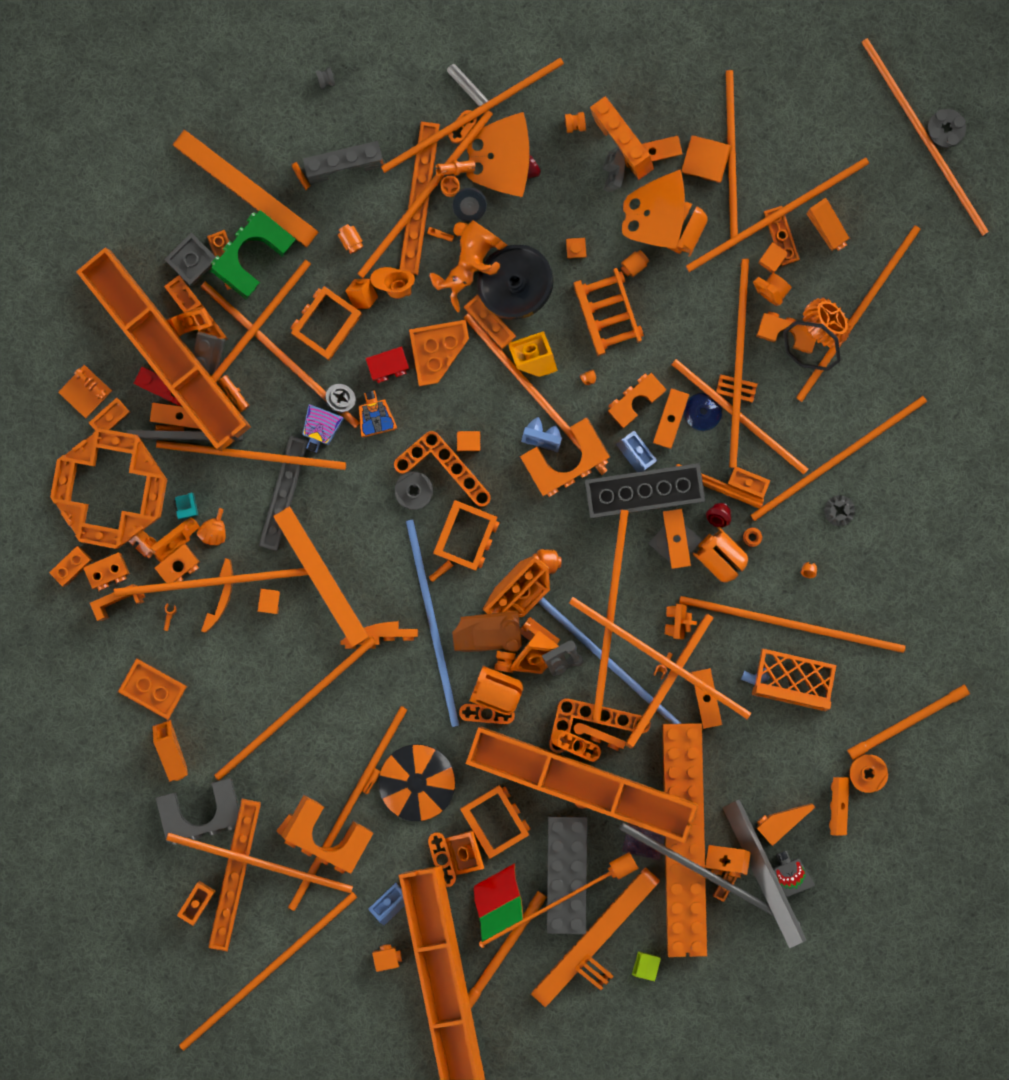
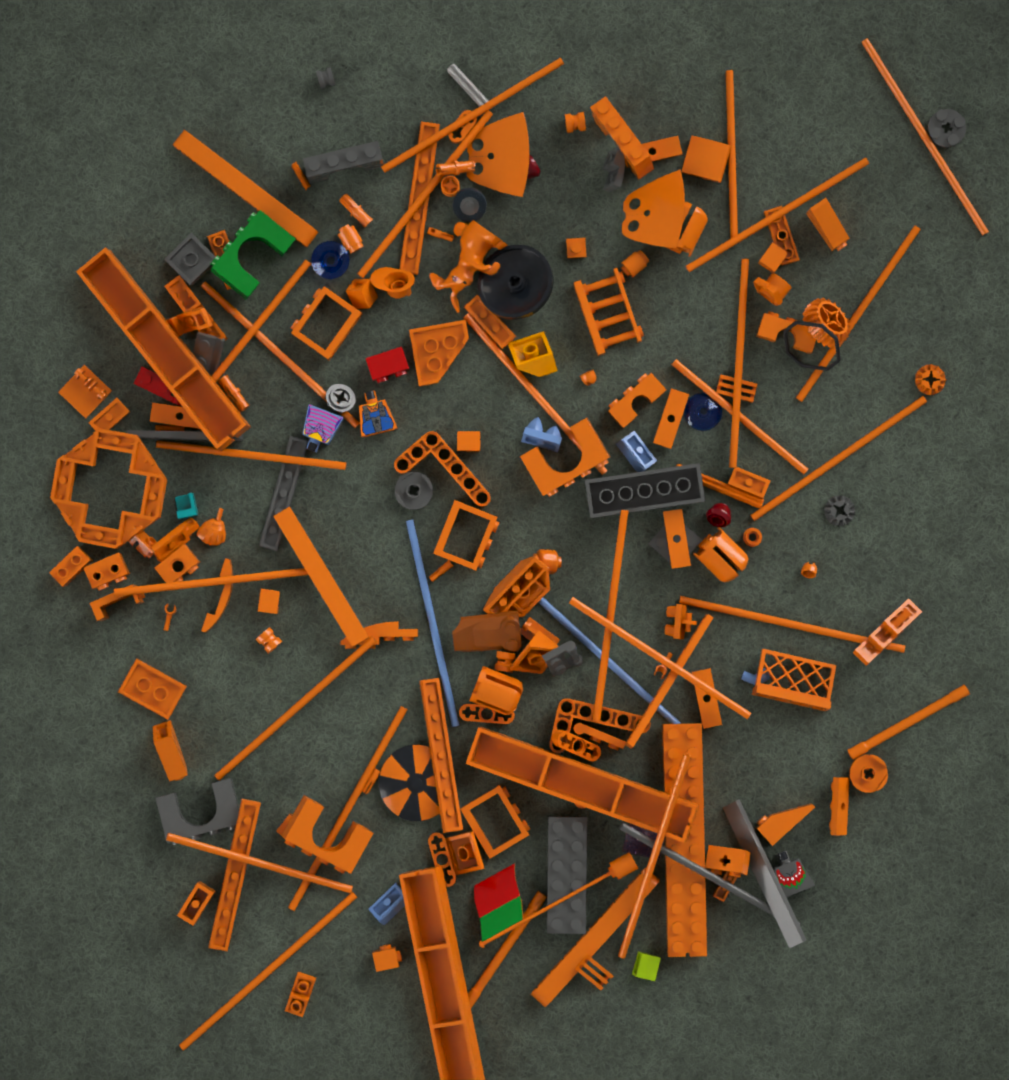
(268, 640): none -> orange wheel
(300, 994): none -> orange slope
(323, 252): none -> clear blue dish
(355, 210): none -> orange axle
(441, 755): none -> orange tile
(654, 855): none -> orange piece
(887, 632): none -> orange slope
(923, 385): none -> orange gear

